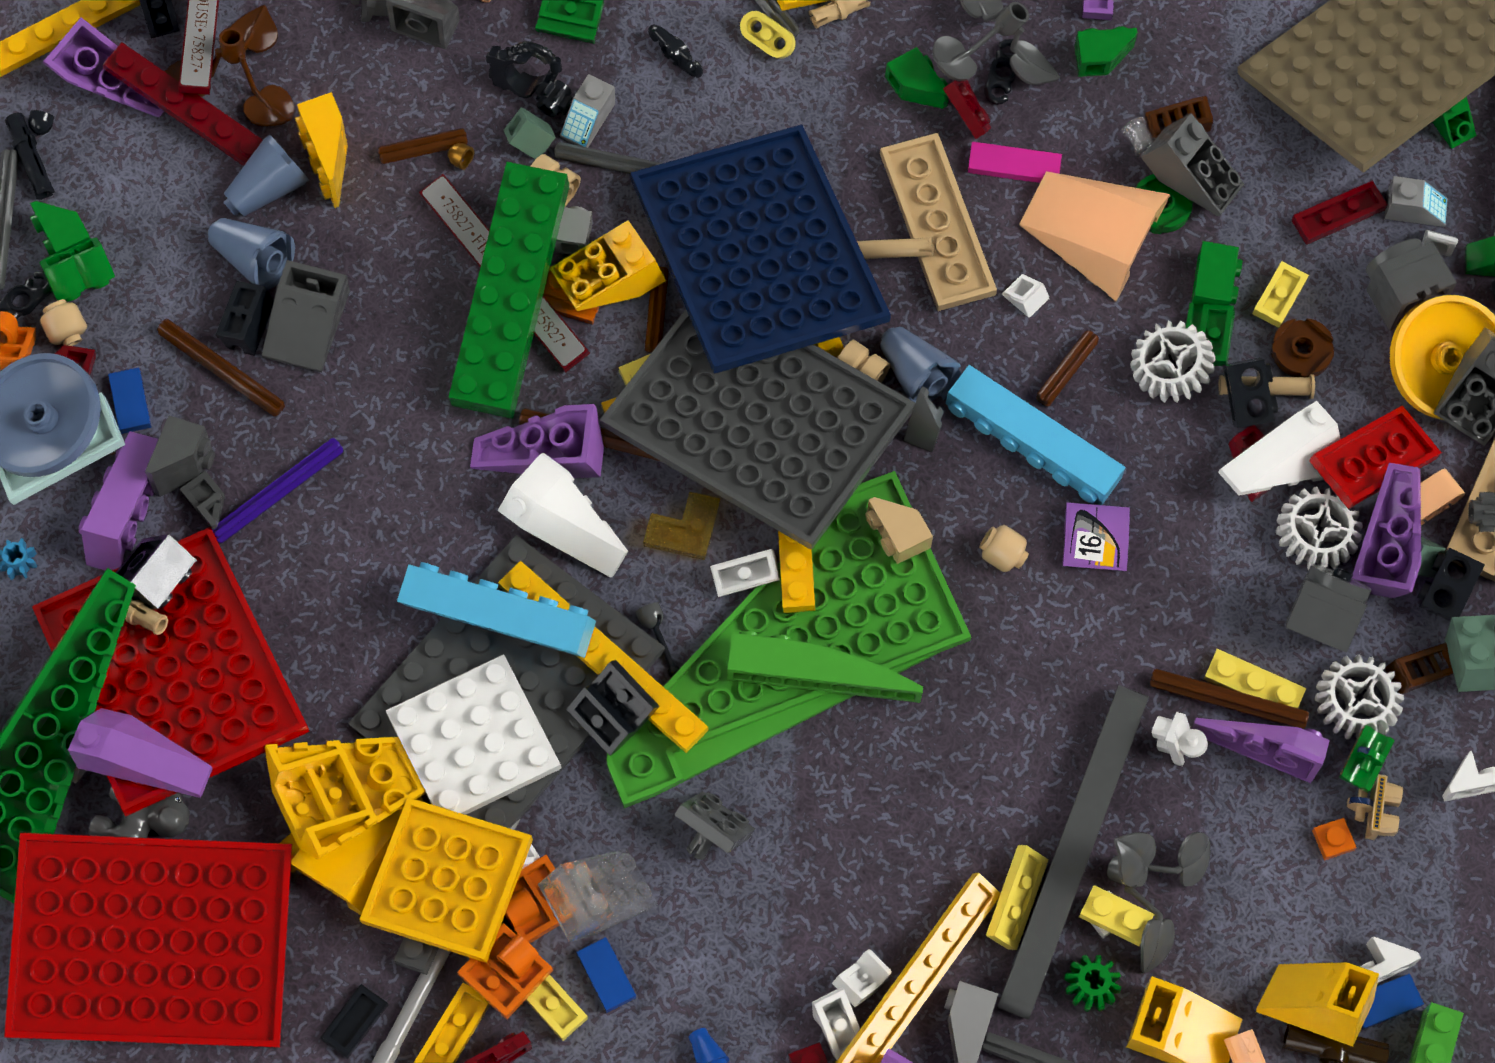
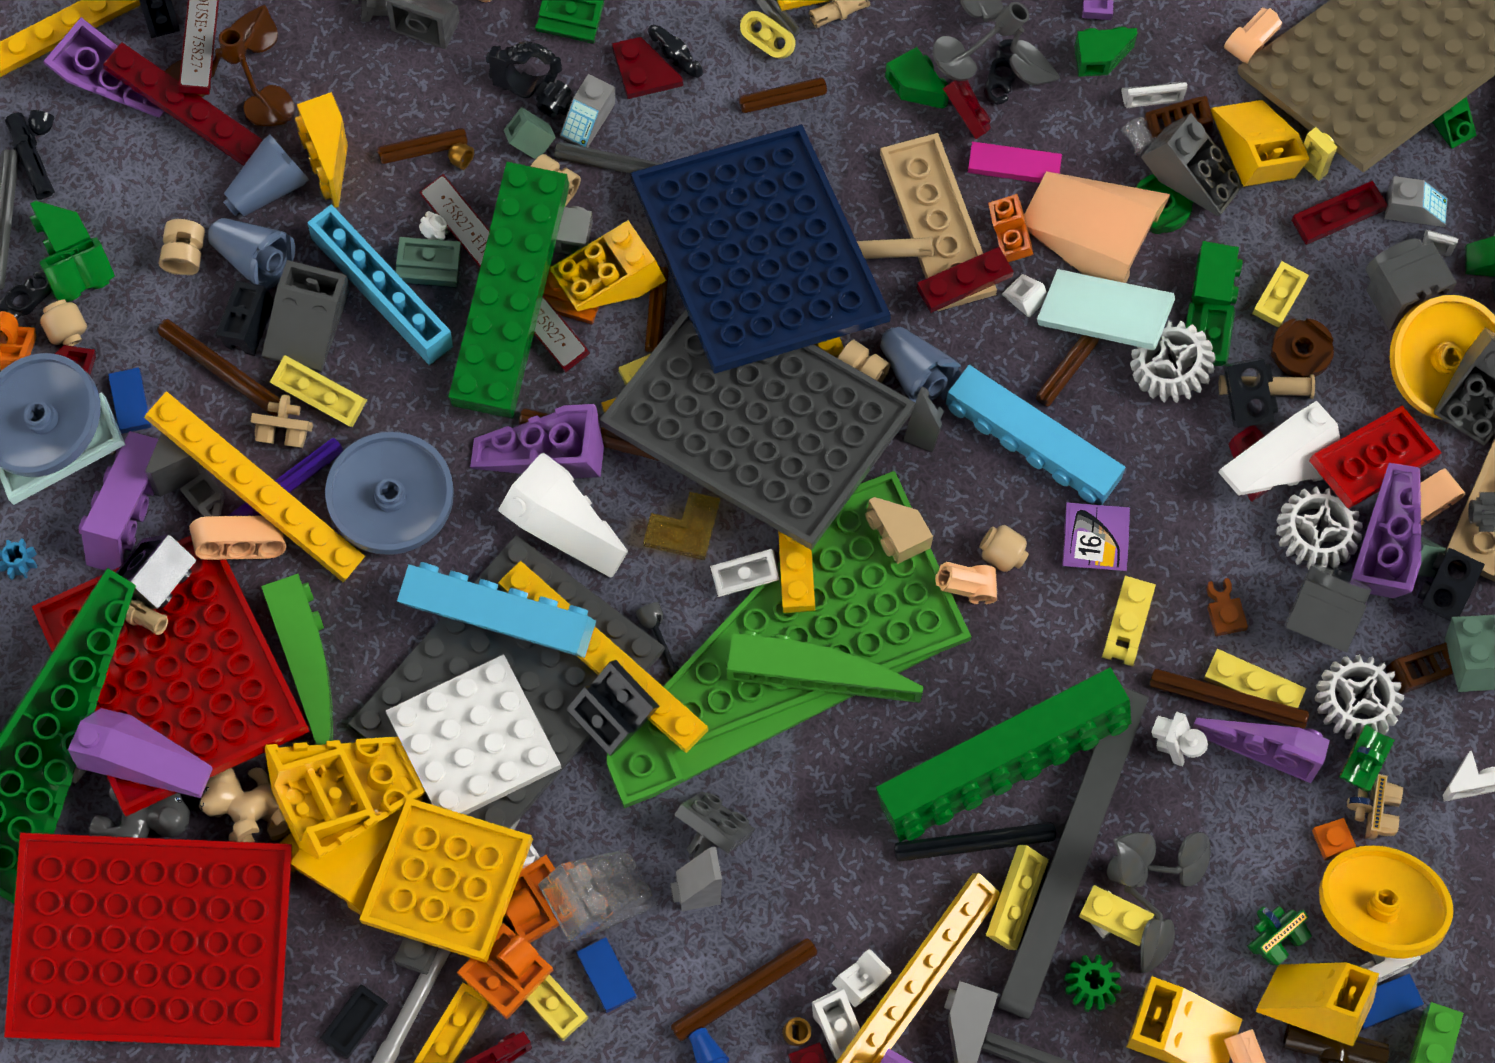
(181, 247): none -> tan wheel
(225, 796): none -> tan animal
(236, 538): none -> light nougat beam
(254, 486): none -> yellow plate
(266, 425): none -> tan hips
(303, 649): none -> bright green slope
(318, 391): none -> light yellow plate
(380, 284): none -> medium azure brick
(389, 493): none -> sand blue dish
(428, 261): none -> sand green plate
(433, 226): none -> white plate
(643, 68): none -> dark red wing
(698, 882): none -> light grey slope
(744, 989): none -> reddish brown axle
(783, 95): none -> reddish brown axle
(803, 1031): none -> pearl gold hinge
(964, 279): none -> dark red plate
(974, 582): none -> light nougat piece
(975, 841): none -> black axle
(1005, 755): none -> green brick
(1011, 228): none -> orange slope
(1106, 309): none -> light aqua tile
(1129, 620): none -> light yellow plate
(1154, 94): none -> white slope
(1225, 613): none -> dark orange plate
(1251, 38): none -> light nougat piece
(1260, 142): none -> yellow slope
(1275, 930): none -> green hips
(1320, 151): none -> light yellow plate
(1386, 902): none -> yellow dish

